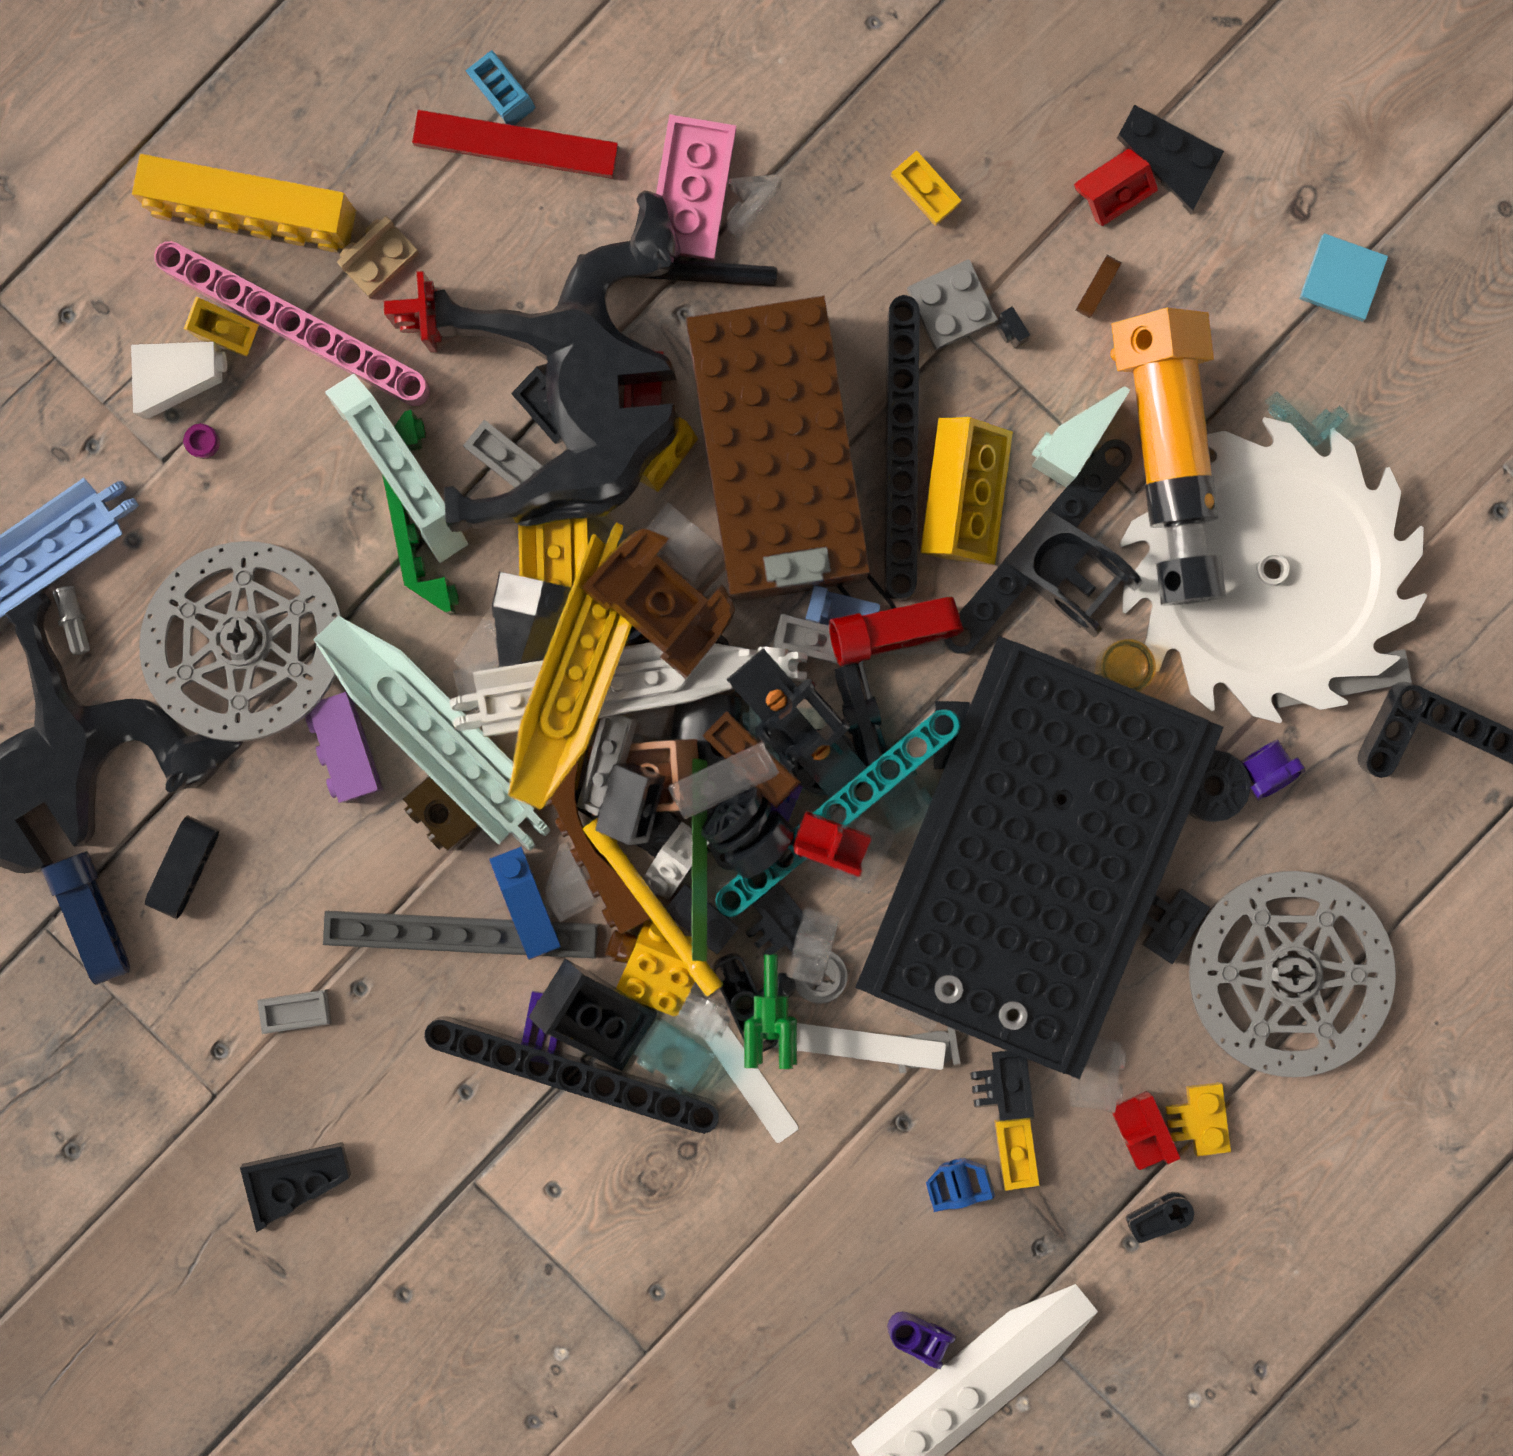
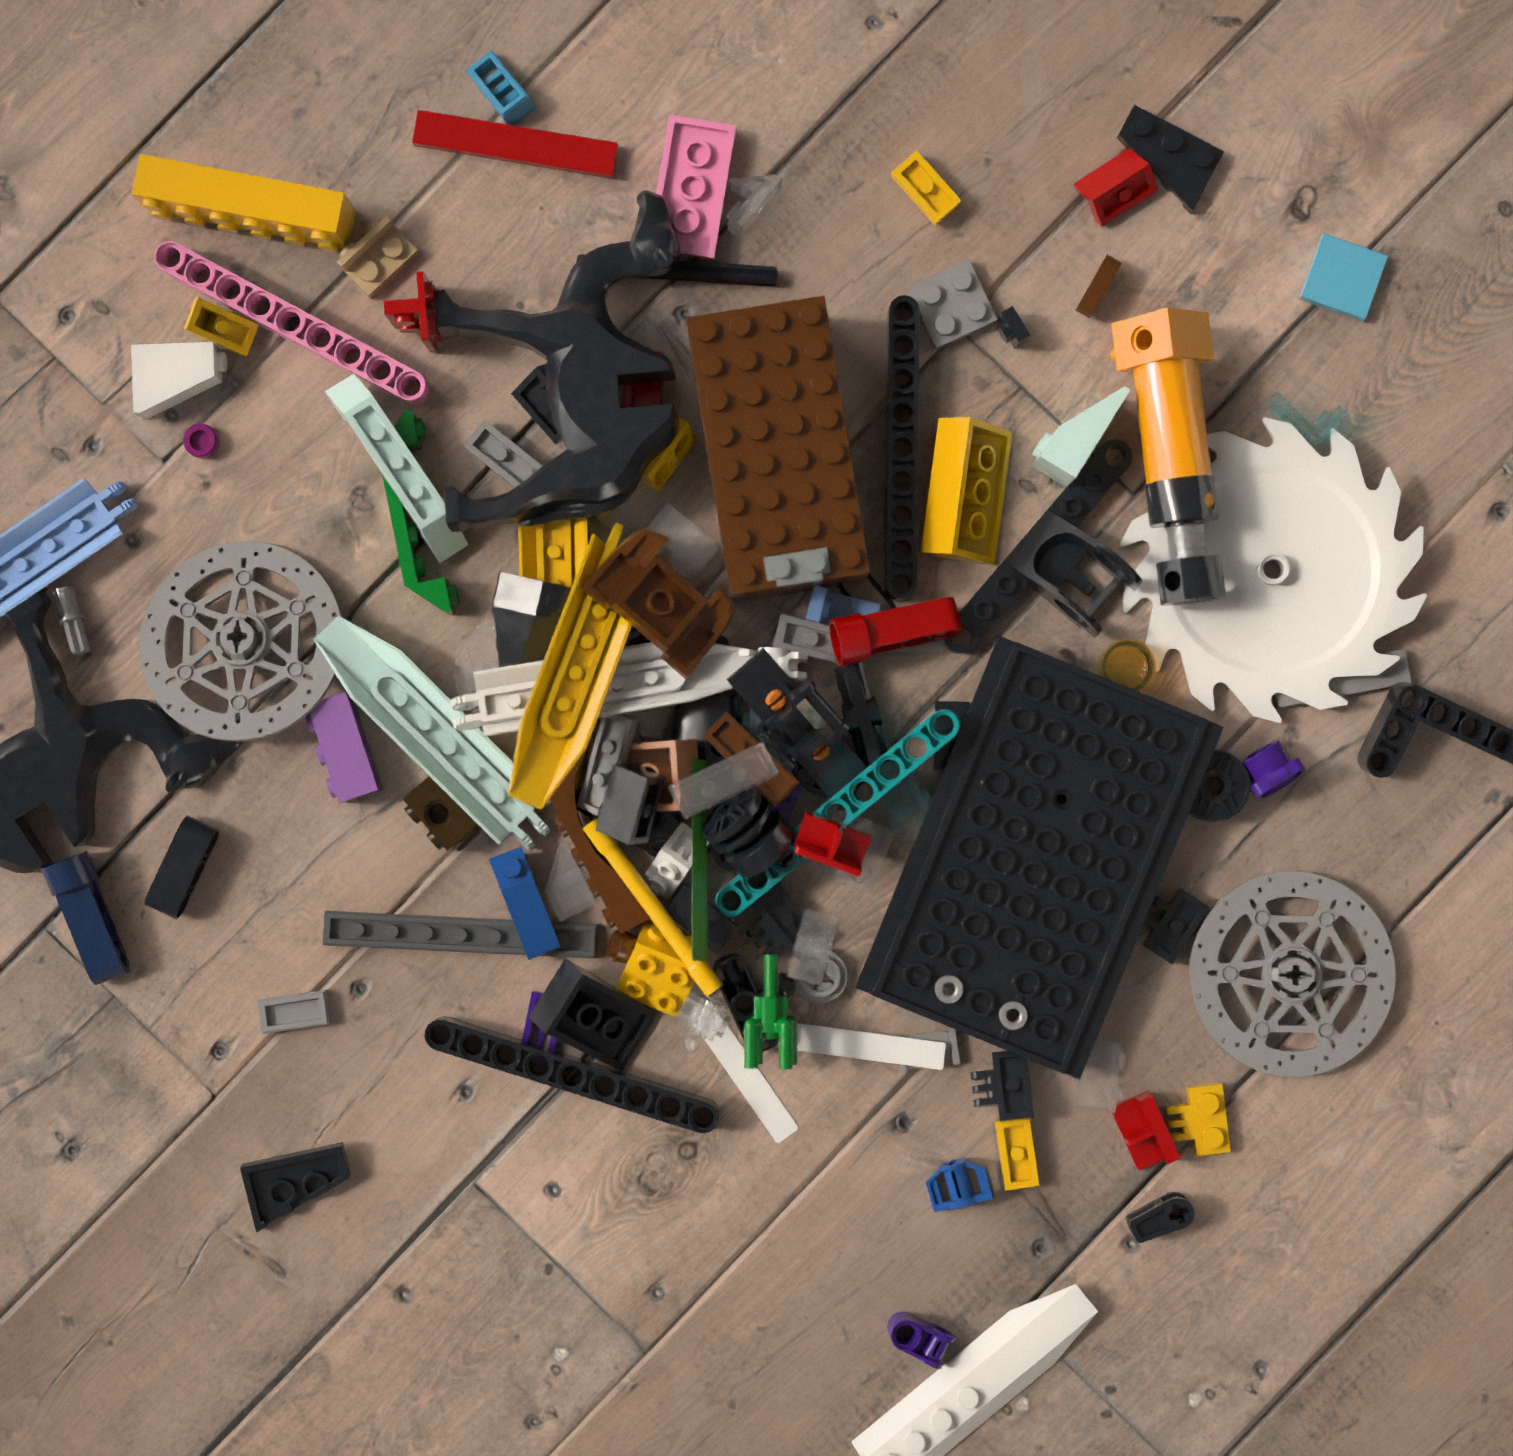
(665, 1036): clear light blue brick -> none

